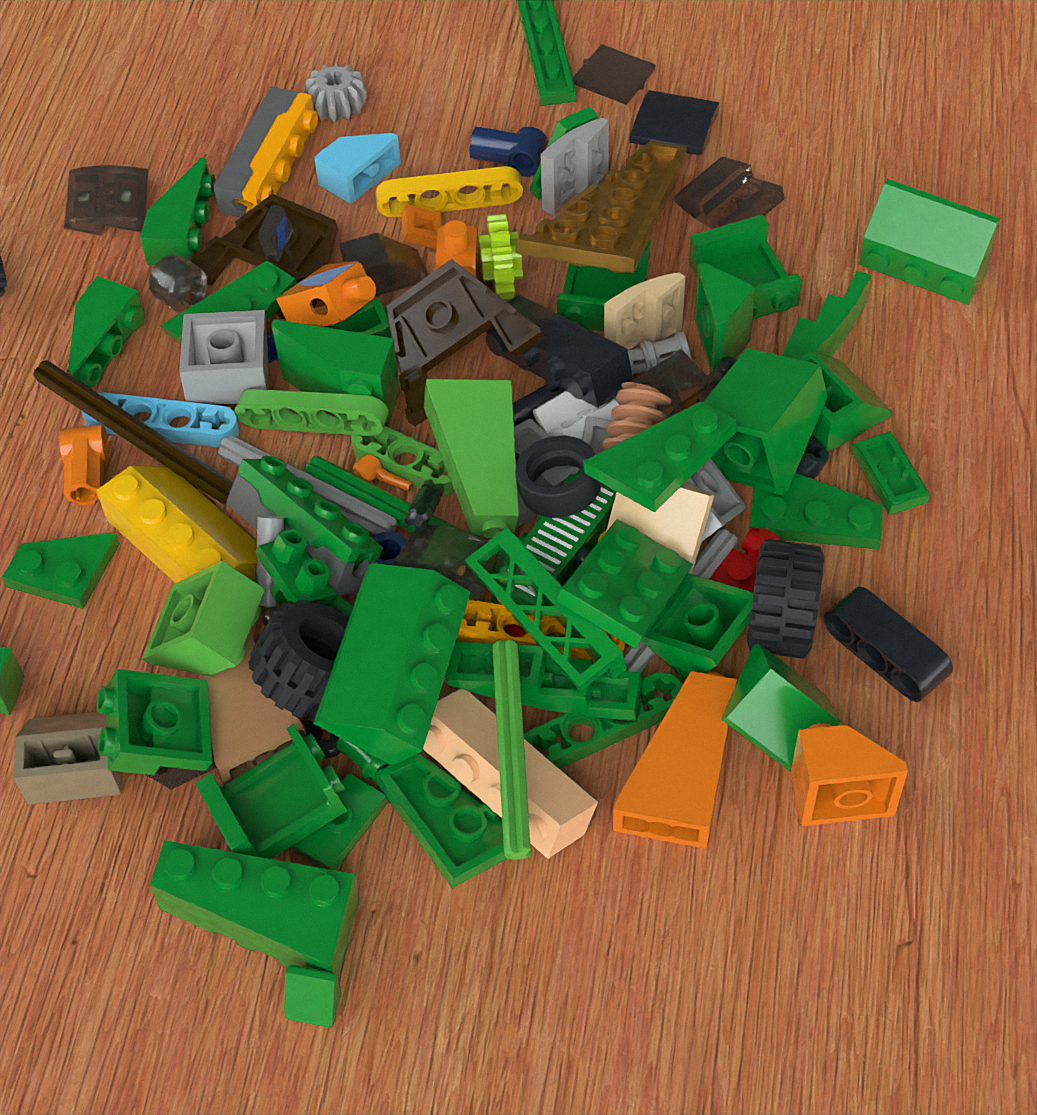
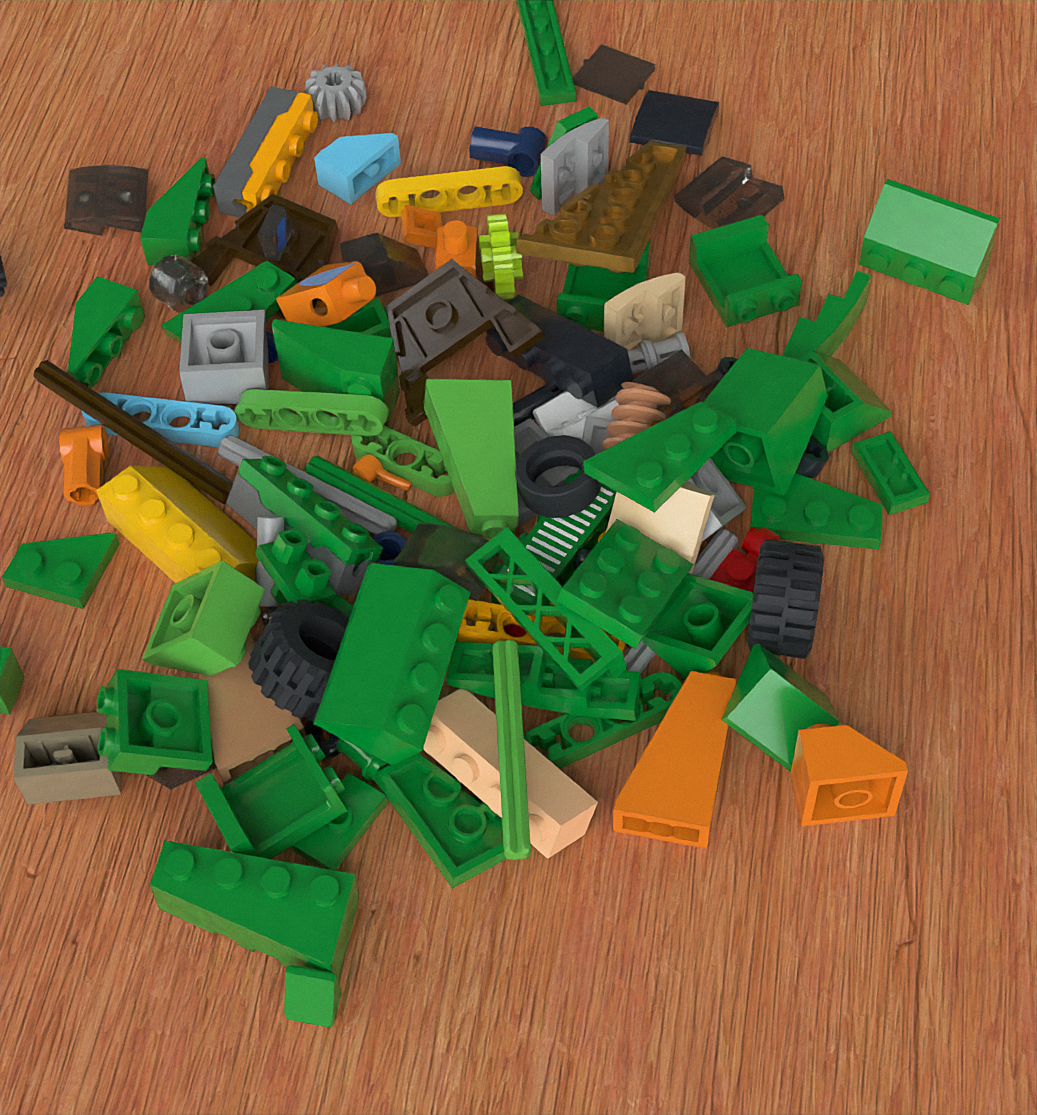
(424, 505): black axle -> none
(722, 313): green slope -> none
(888, 644): black beam -> none

